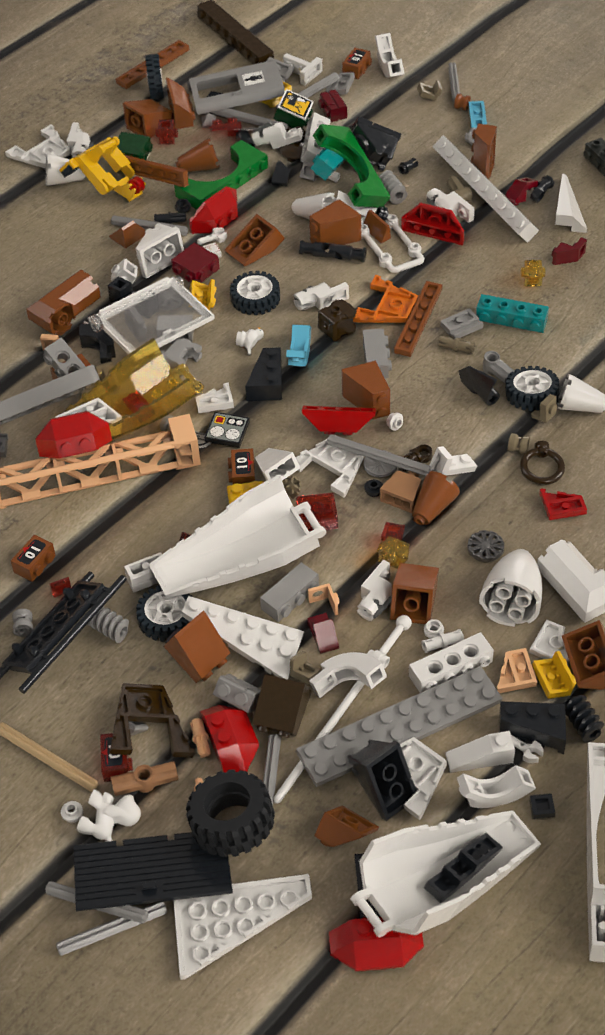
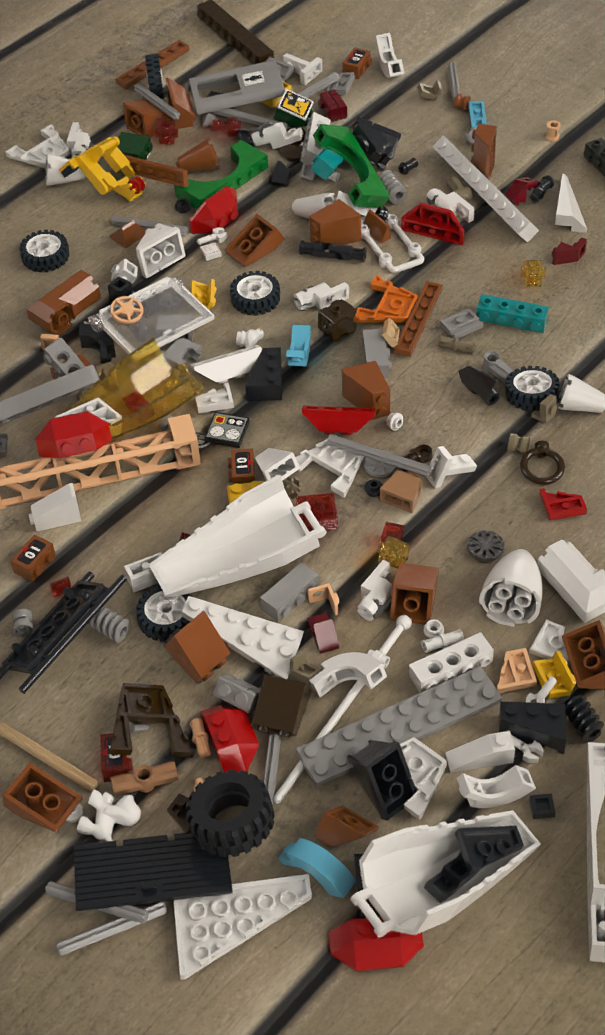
(40, 798): none -> dark orange slope
(44, 250): none -> black wheel
(55, 509): none -> white slope
(126, 309): none -> light nougat wheel
(156, 101): none -> light grey axle
(170, 217): black axle -> none
(178, 811): none -> dark brown piece
(195, 263): dark red brick -> none
(228, 365): none -> white wedge
(320, 864): none -> medium azure arch
(390, 332): none -> tan tile
(434, 497): dark orange cone -> none
(487, 844): none -> black wing
(540, 697): none -> white bar
(553, 129): none -> light nougat bush

